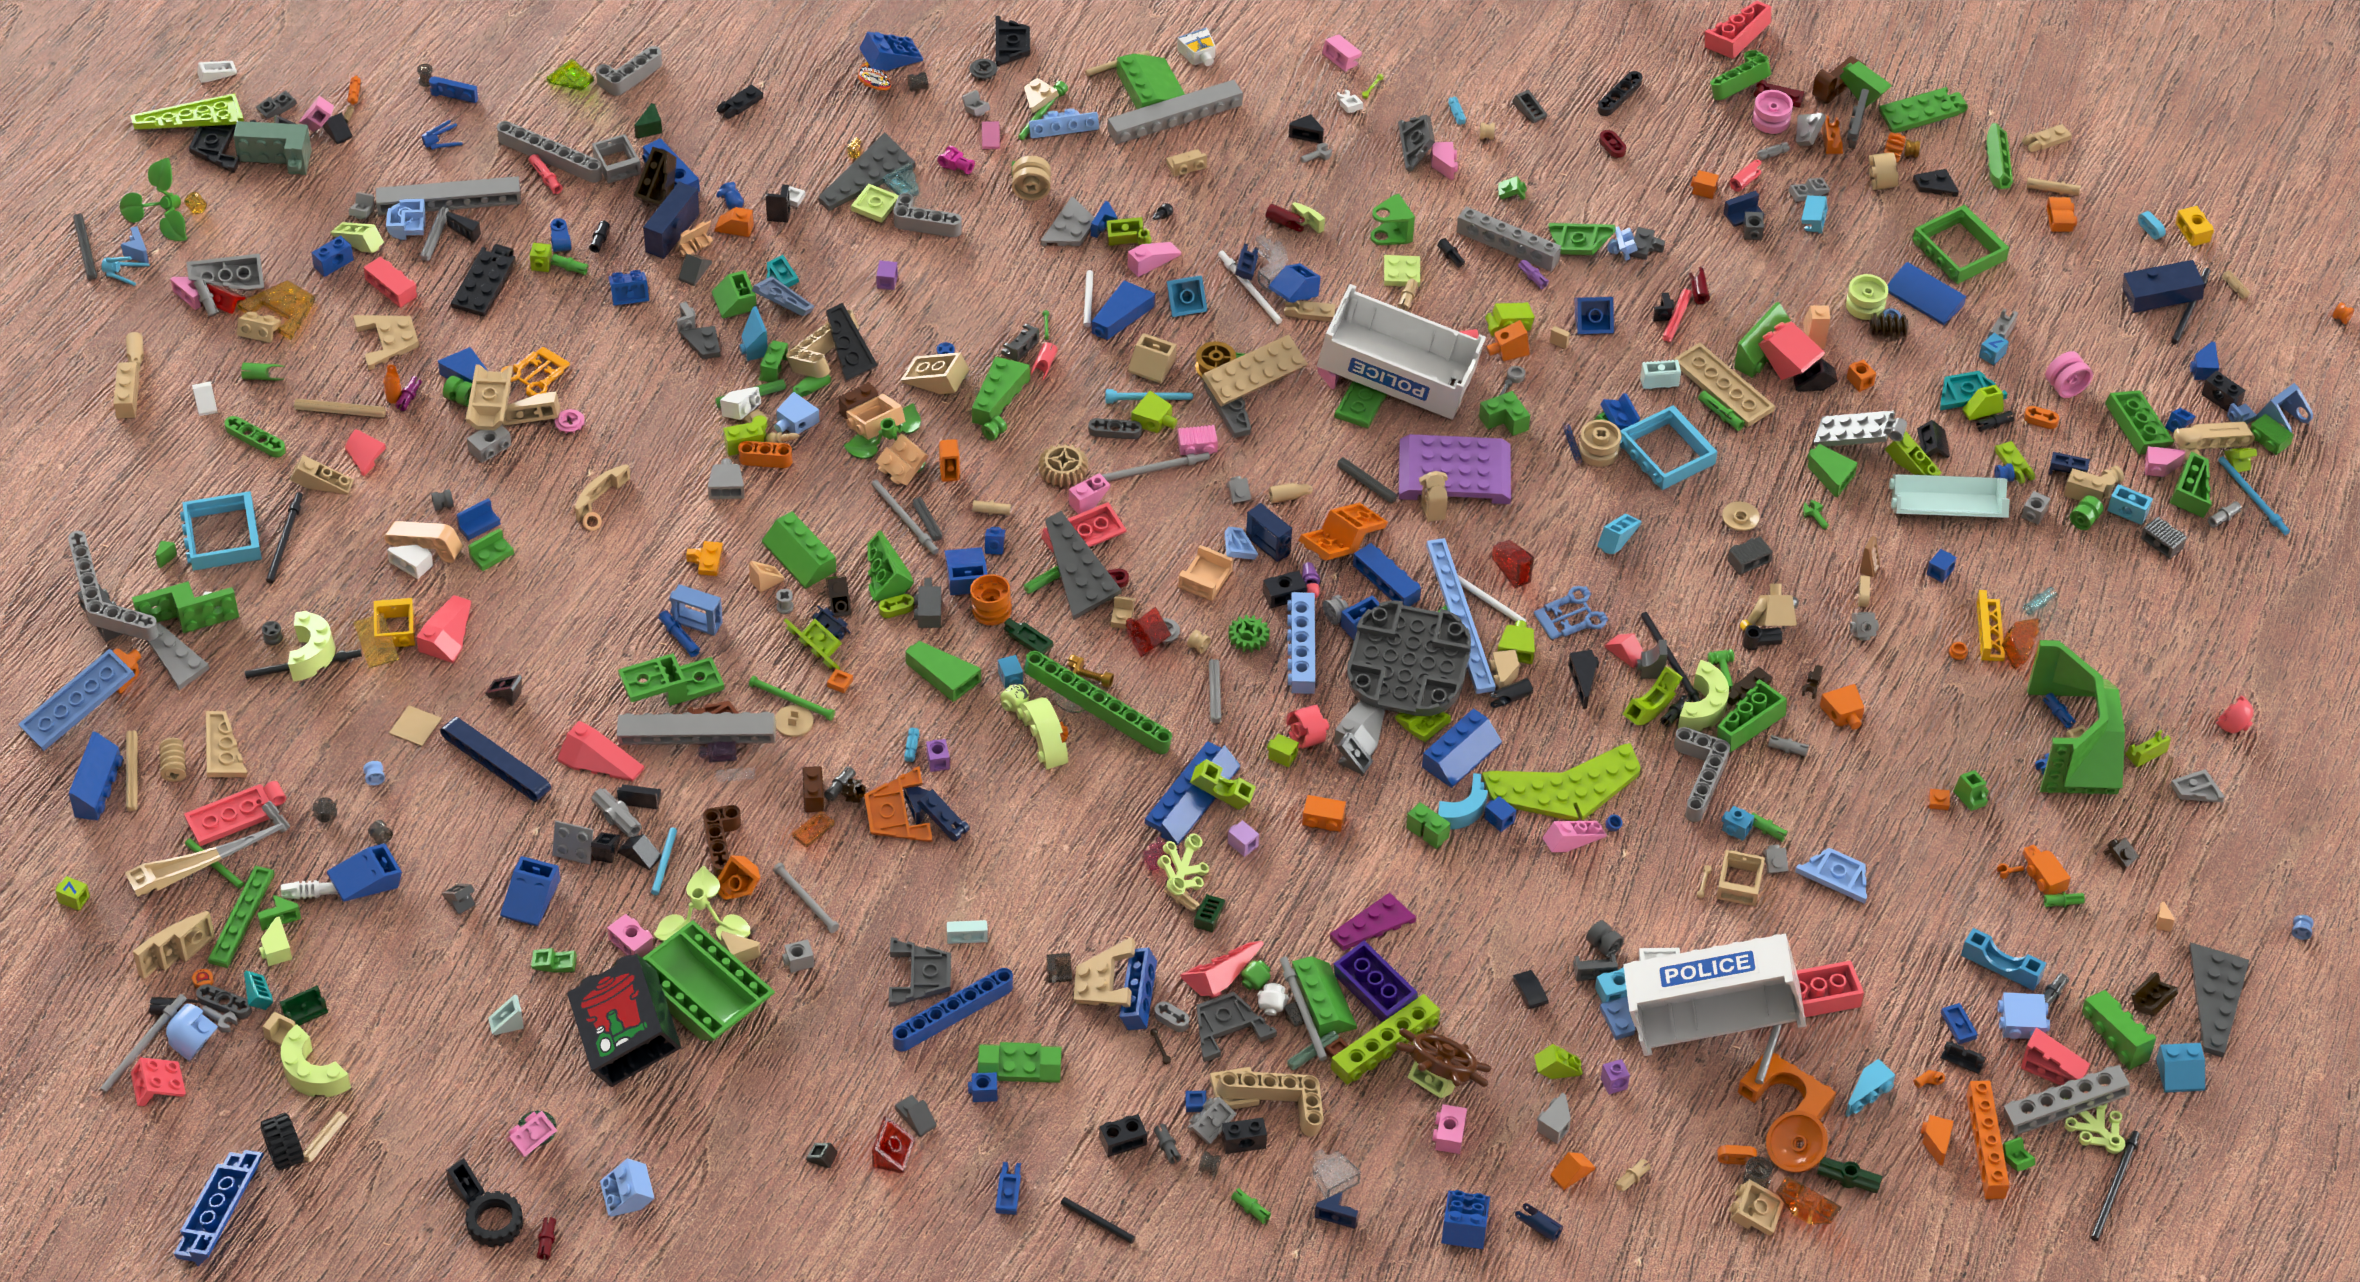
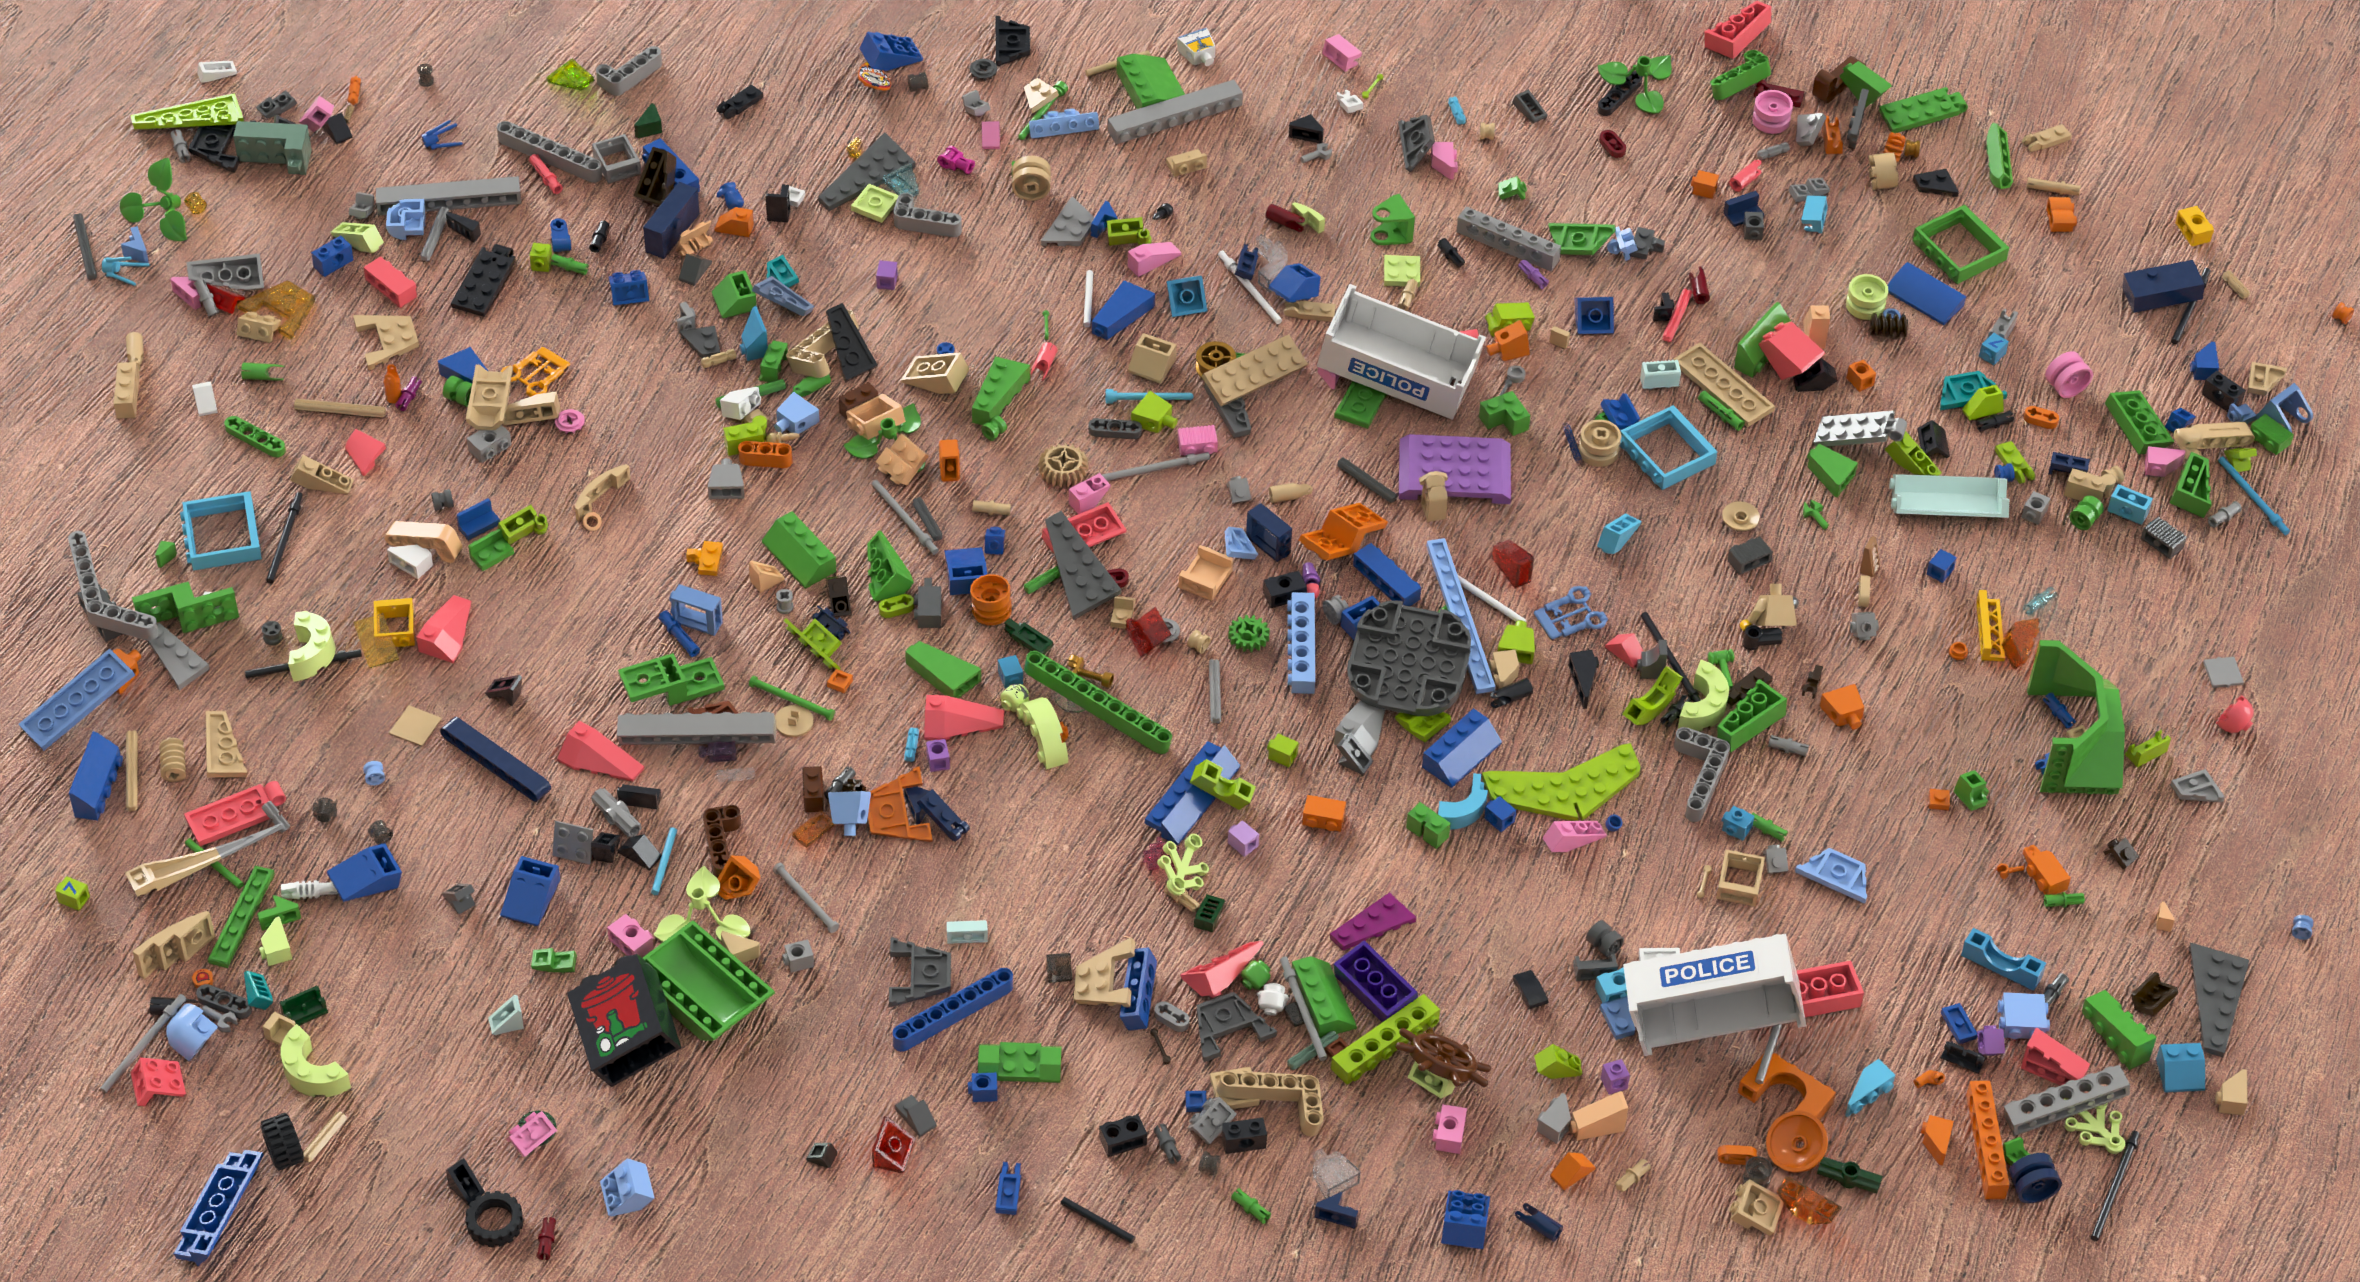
(180, 146): none -> light grey pin
(453, 89): blue plate -> none
(522, 524): none -> lime hinge
(718, 358): none -> tan axle
(849, 809): none -> light blue torso
(953, 716): none -> coral wedge
(1022, 343): dark grey hinge -> none
(1307, 726): coral brick -> none
(1600, 1118): none -> light nougat slope
(1659, 67): none -> bright green plant
(1991, 1041): none -> medium lavender brick
(2035, 1178): none -> dark blue wheel
(2151, 225): medium azure beam -> none
(2223, 672): none -> light grey piece
(2233, 1094): none -> tan slope
(2264, 378): none -> tan wing

